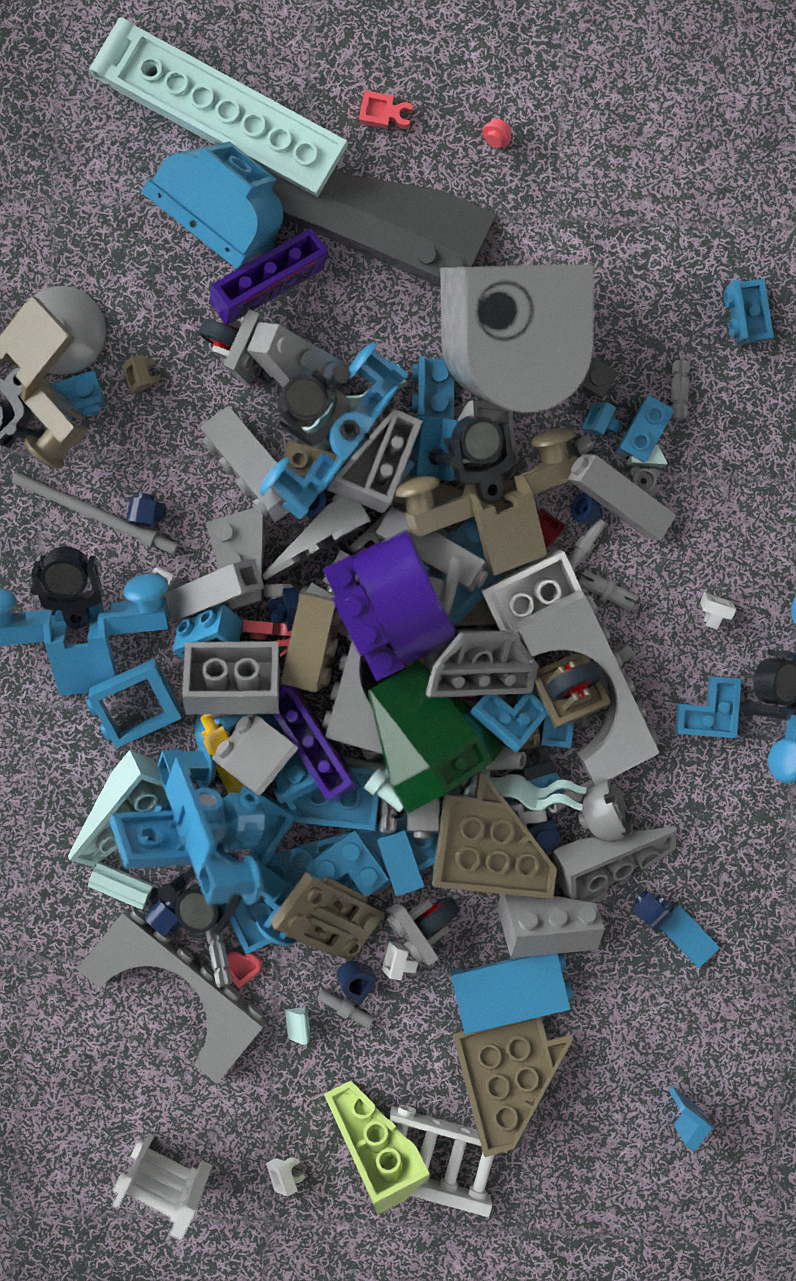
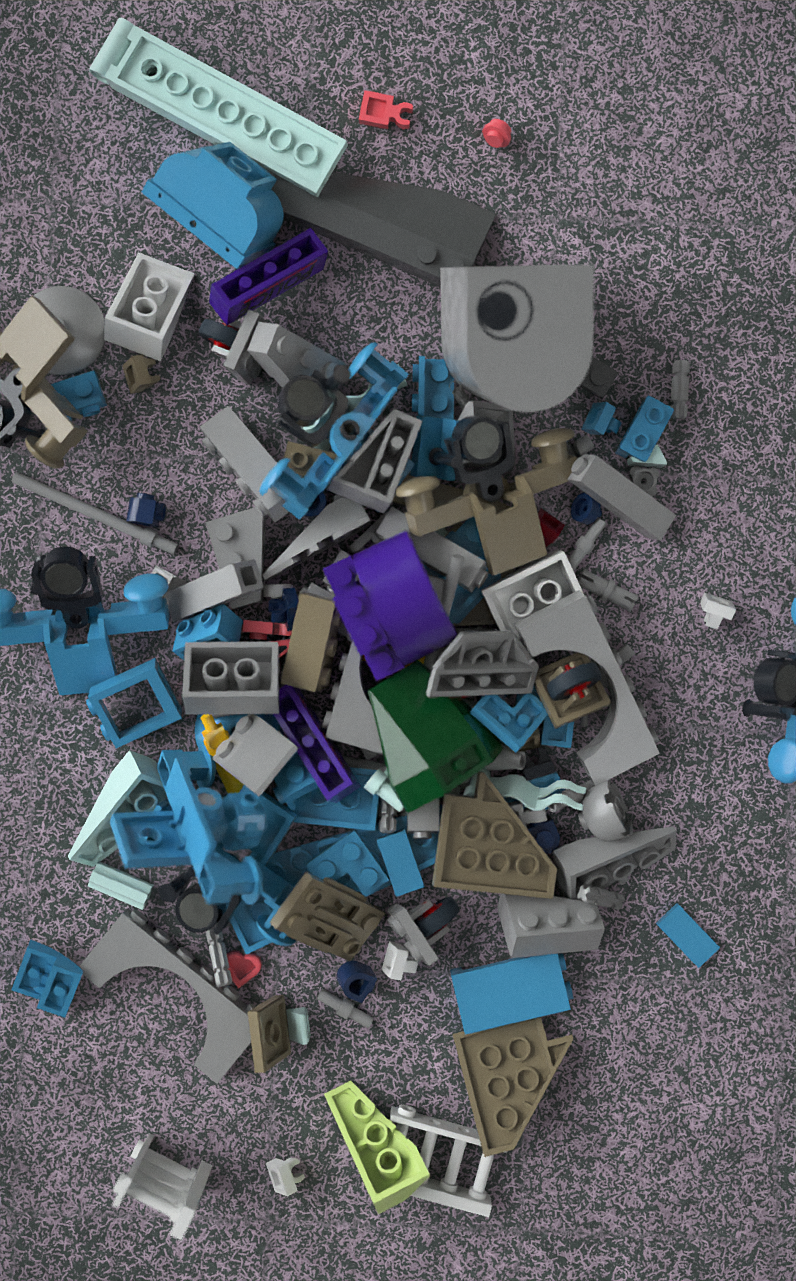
(48, 978): none -> dark azure slope
(147, 306): none -> white slope
(163, 917): dark blue plate -> none
(269, 1033): none -> dark tan tile
(460, 396): none -> light grey piece
(600, 897): none -> light grey axle
(652, 910): dark blue plate -> none
(692, 1123): dark azure panel -> none
(720, 714): dark azure plate -> none
(749, 311): dark azure bracket -> none

